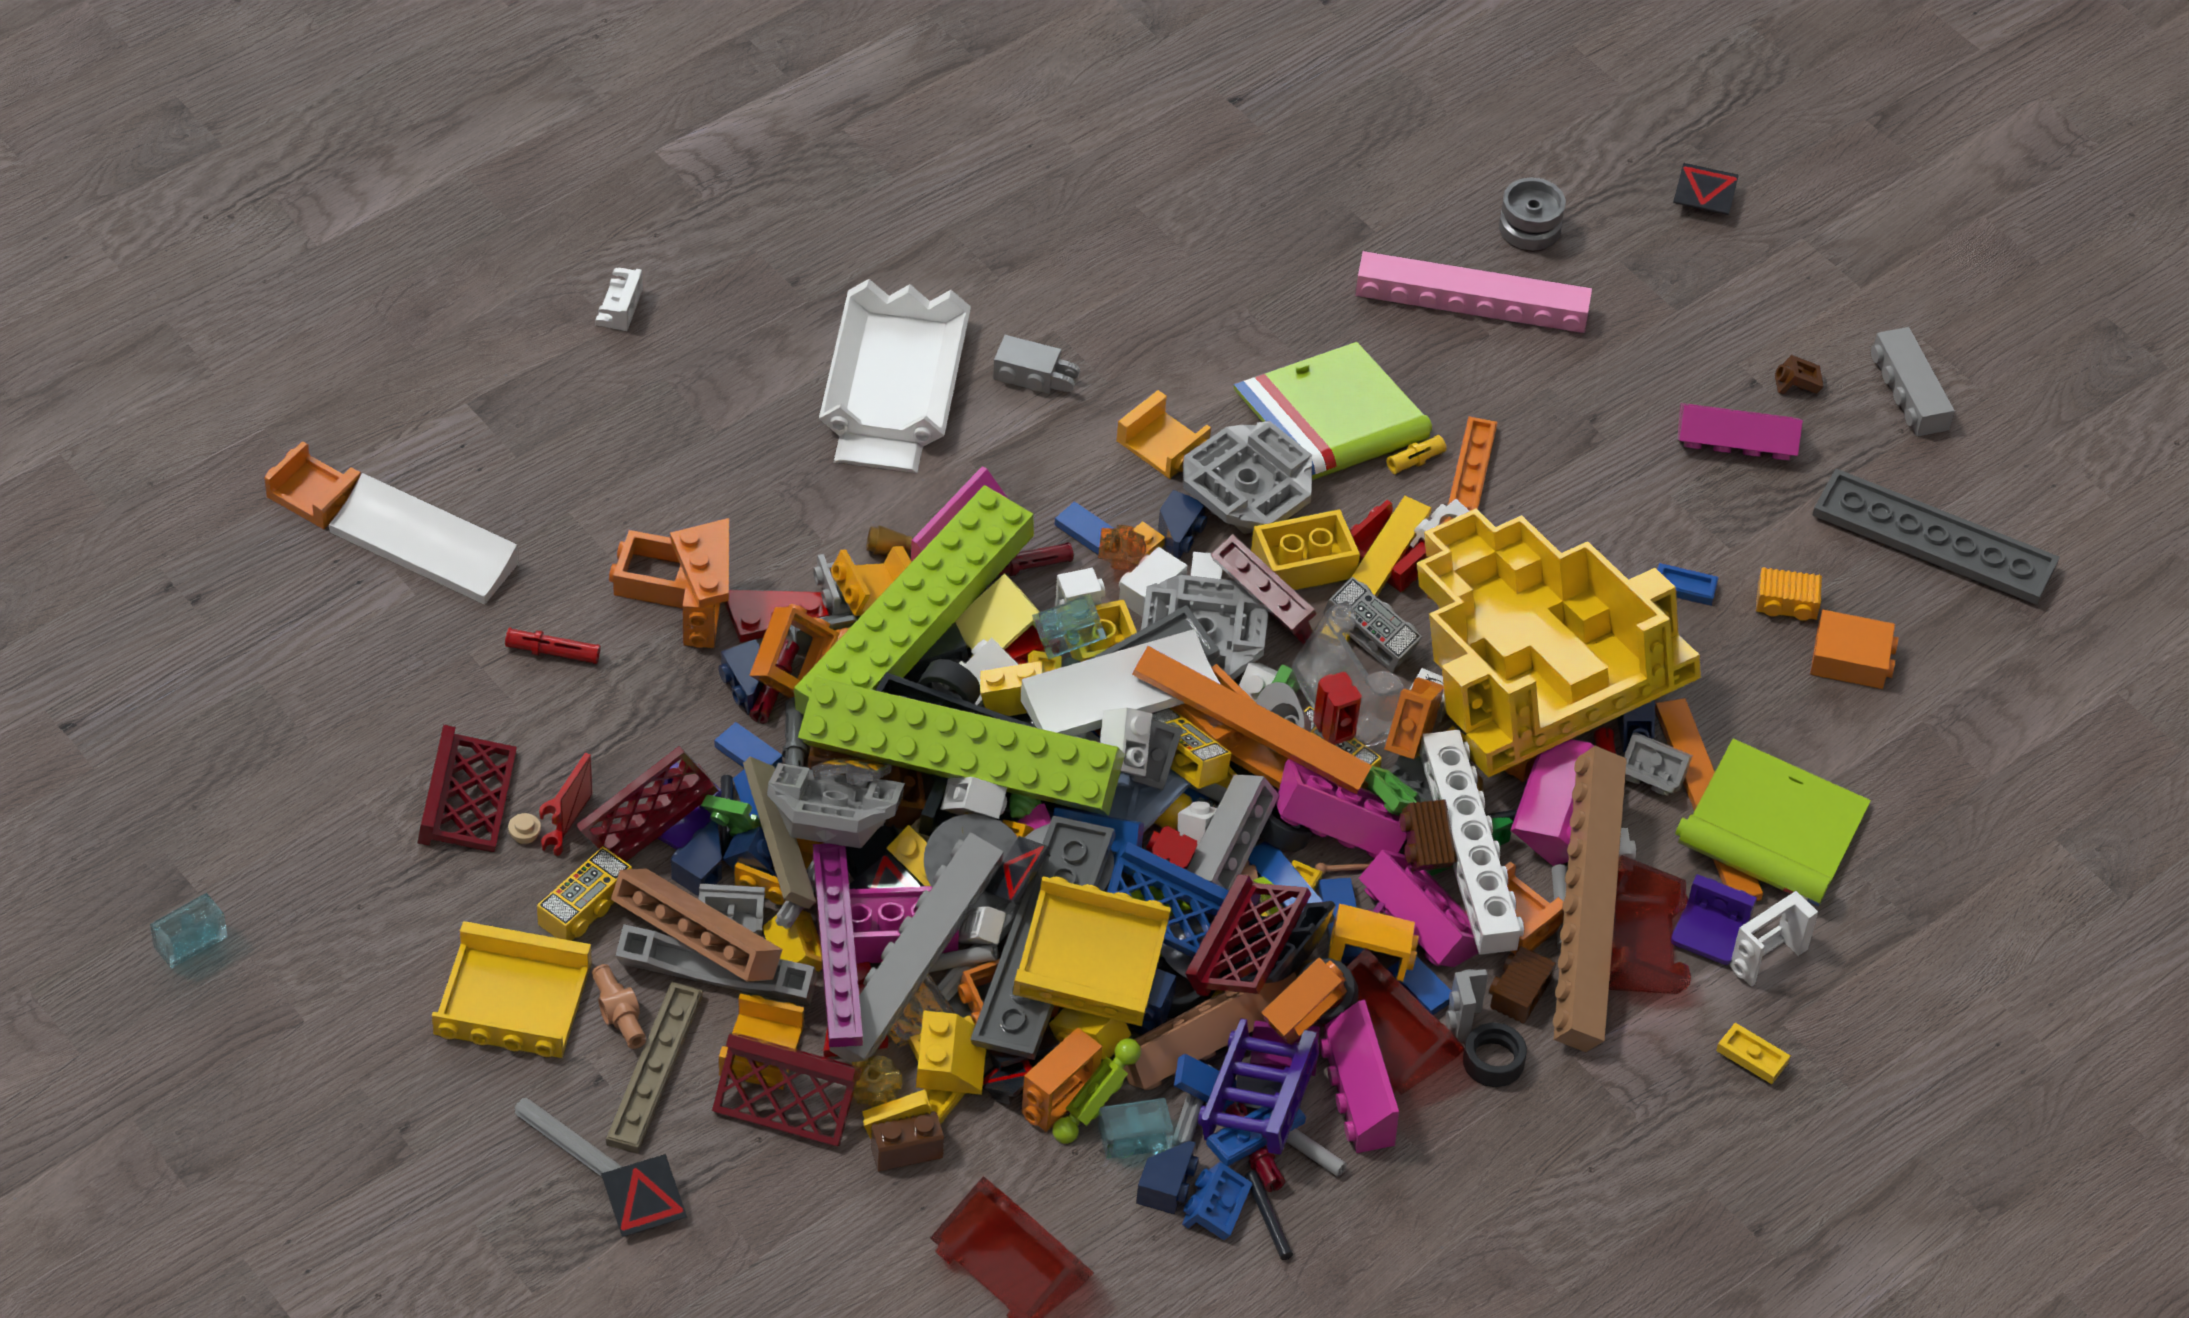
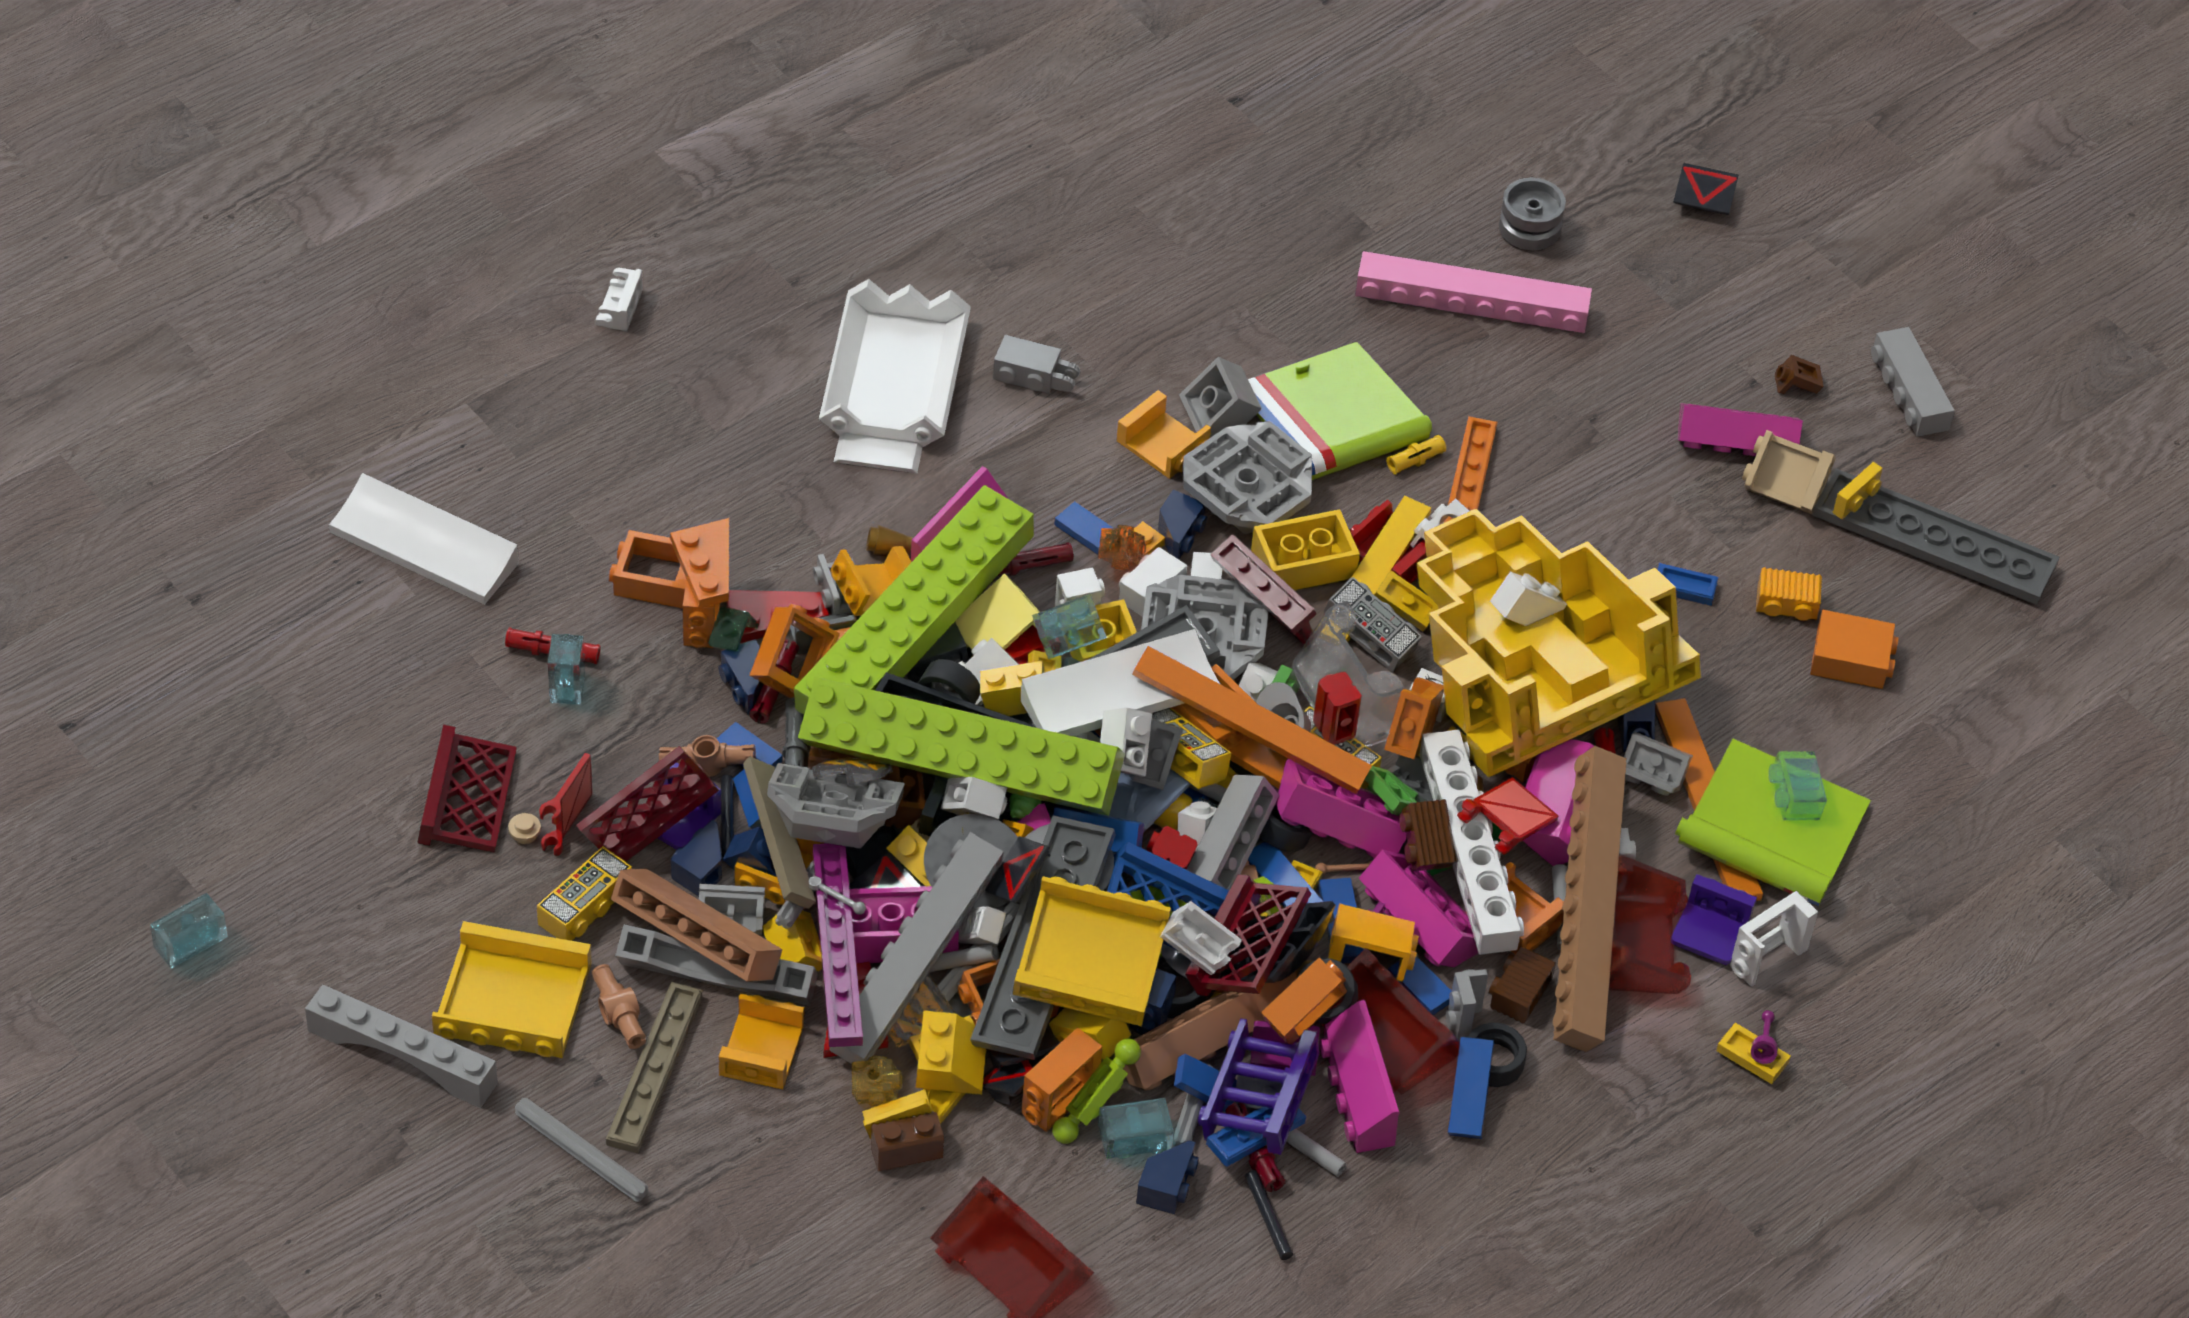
(309, 486): orange panel -> none
(454, 1067): none -> light grey arch
(566, 668): none -> clear light blue brick
(643, 1195): black piece -> none
(712, 754): none -> nougat pin
(730, 628): none -> clear green bracket
(731, 814): bright green wing -> none
(793, 1060): dark red fence -> none
(815, 883): none -> light grey hinge
(1200, 937): none -> white hinge
(1217, 1200): blue bracket -> none
(1220, 397): none -> light grey slope
(1406, 600): none -> yellow plate
(1471, 1087): none -> blue tile
(1512, 810): none -> flag
(1526, 599): none -> white slope
(1765, 1042): none -> magenta hinge
(1788, 472): none -> tan panel
(1798, 785): none -> clear light blue brick
(1854, 494): none -> yellow plate

